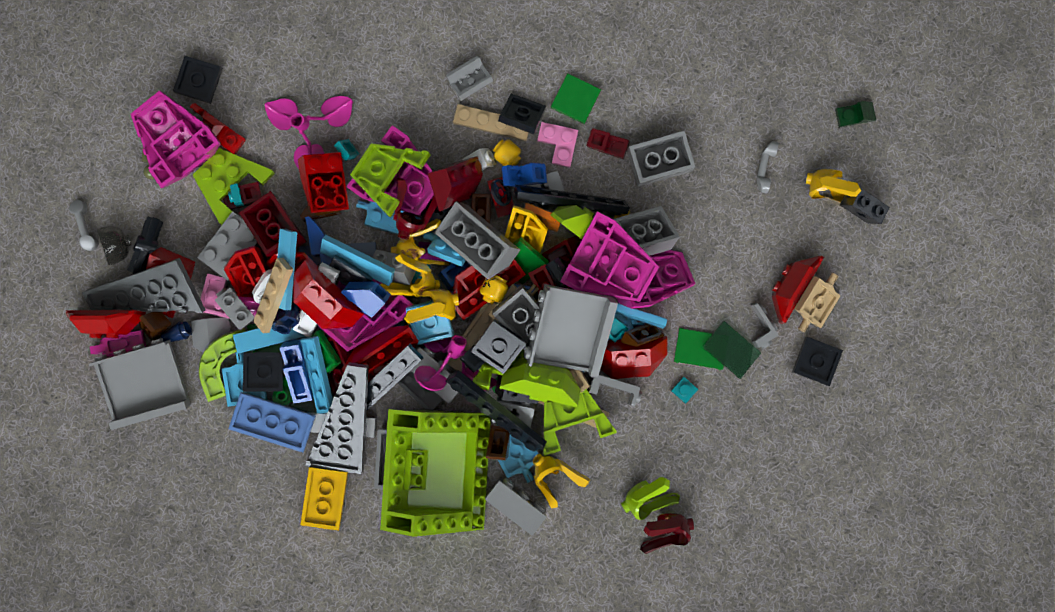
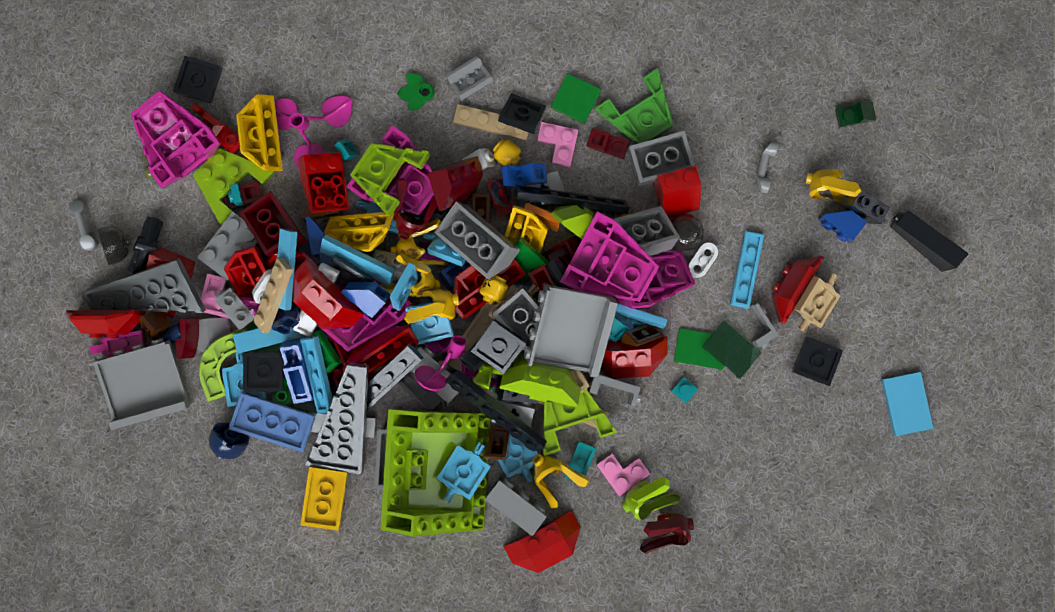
(188, 344): none -> dark red slope
(226, 442): none -> dark blue cylinder
(260, 133): none -> yellow wedge
(359, 231): none -> yellow wedge
(402, 289): none -> medium azure tile
(413, 92): none -> green plate
(463, 472): none -> medium azure plate
(547, 546): none -> red wedge
(582, 458): none -> teal plate
(622, 478): none -> bright pink plate
(645, 119): none -> bright green wing
(678, 191): none -> red slope
(690, 232): none -> clear smoke cylinder
(702, 260): none -> white plate
(747, 269): none -> medium azure tile
(844, 224): none -> blue slope
(907, 404): none -> medium azure tile
(928, 241): none -> black slope

